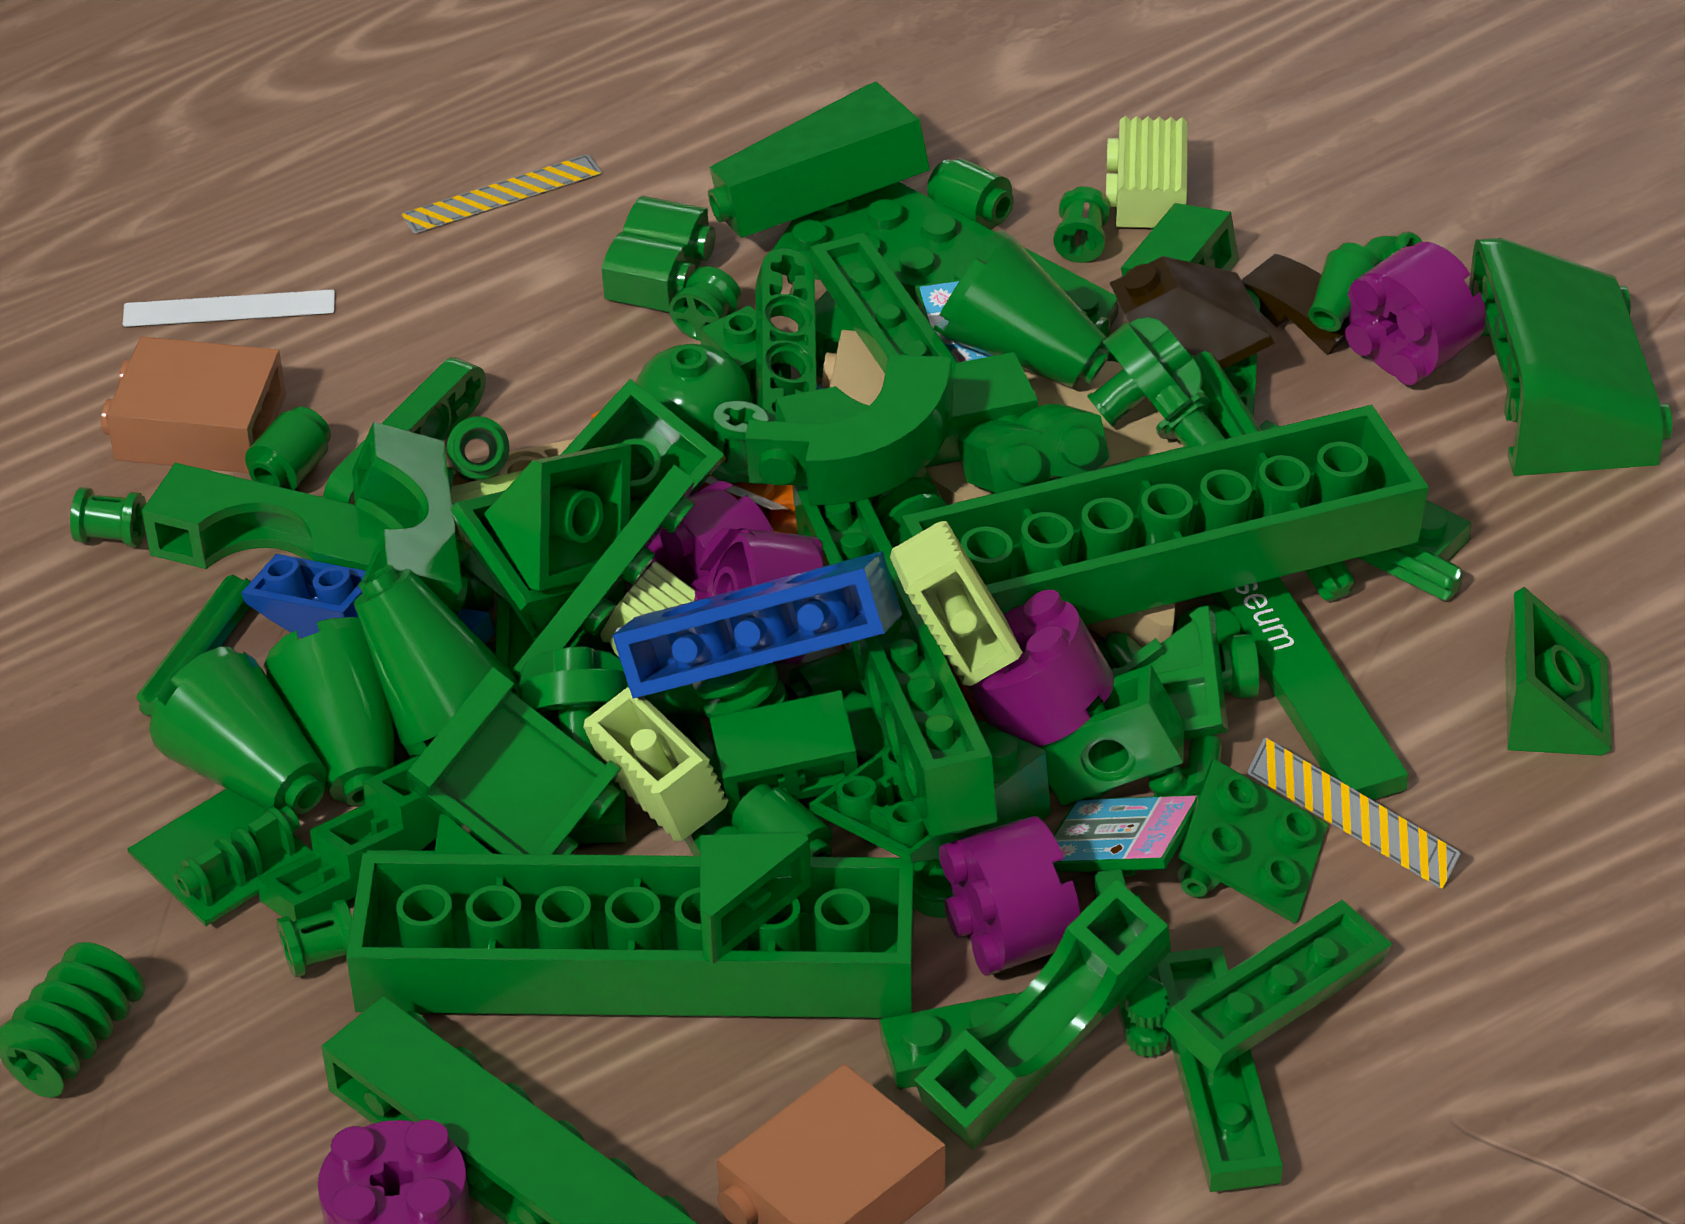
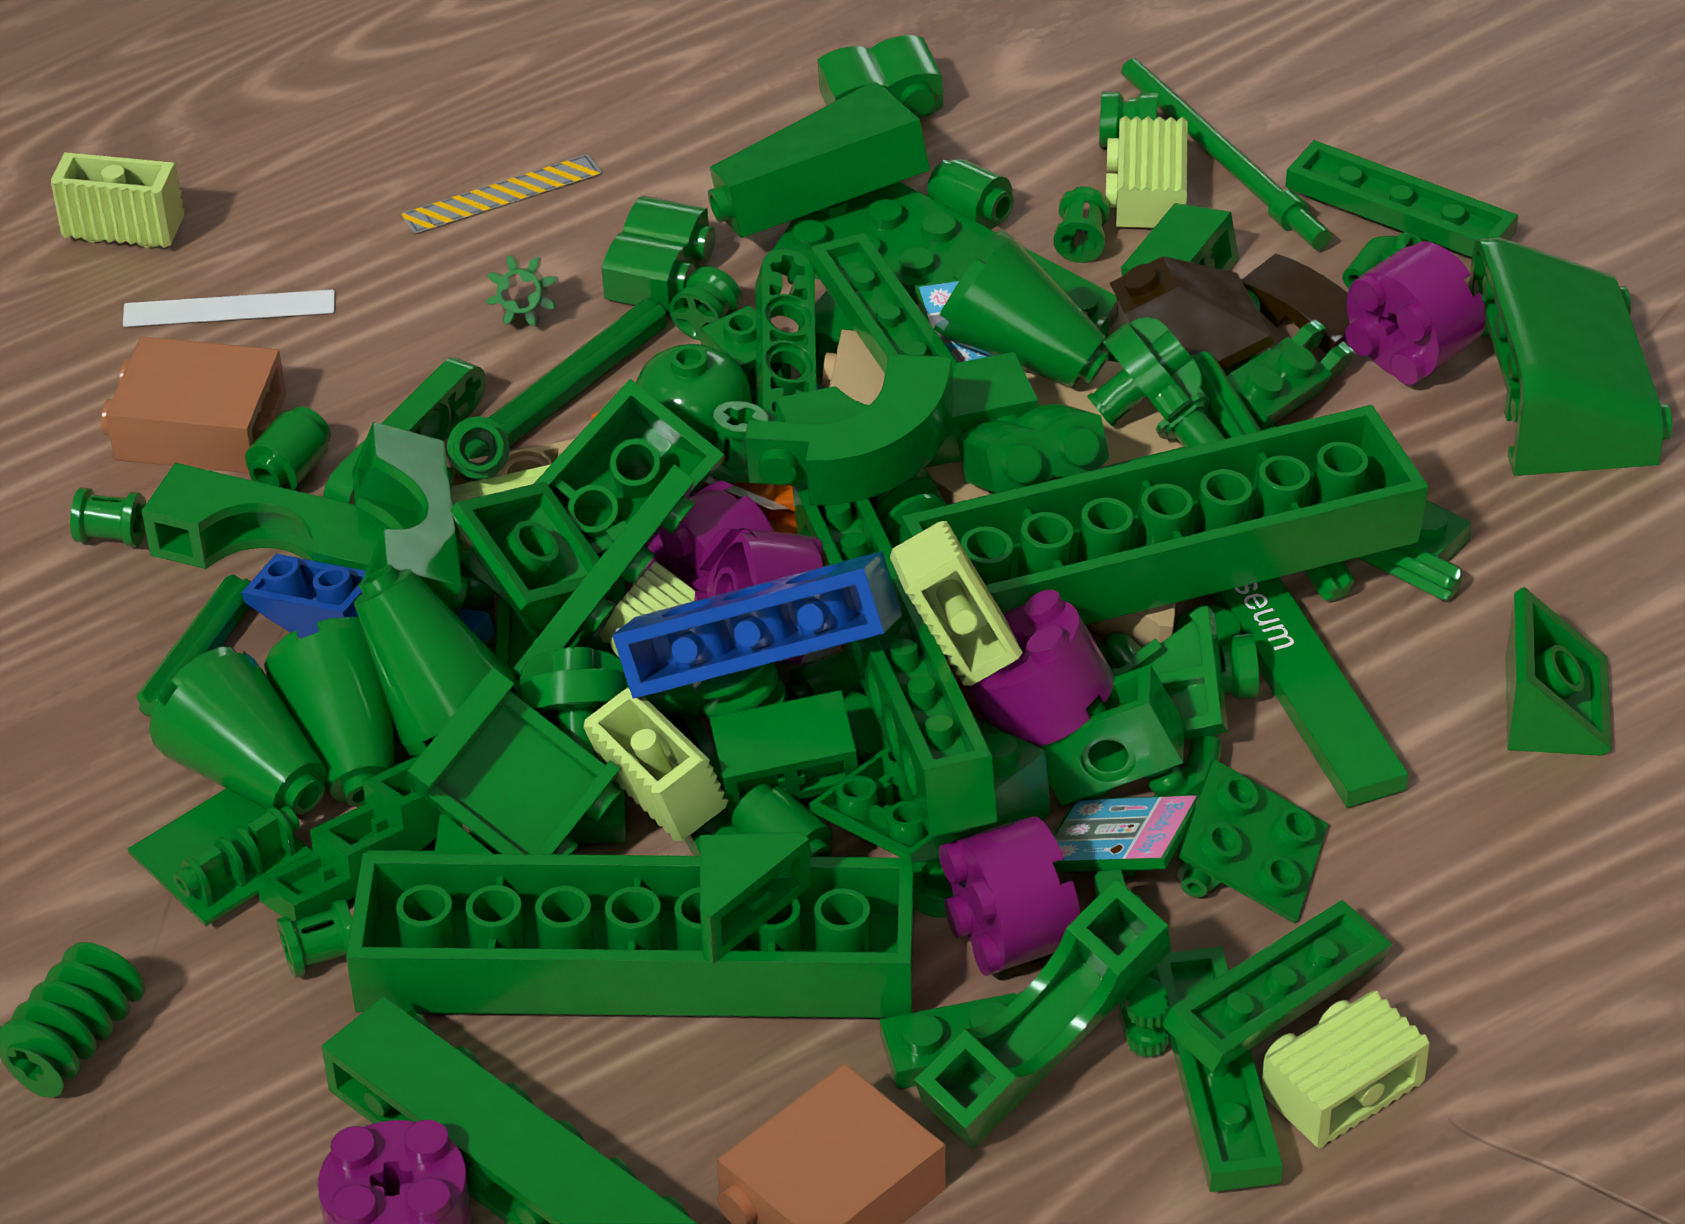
(117, 199): none -> yellowish green brick
(509, 281): none -> green gear
(564, 514): green slope -> none
(575, 373): none -> green axle
(898, 64): none -> green brick
(1114, 108): none -> green wheel
(1283, 205): none -> green bar
(1288, 375): none -> green hinge
(1339, 272): green cone -> none
(1344, 1067): none -> yellowish green brick
(1354, 813): sticker -> none
(1397, 198): none -> green plate

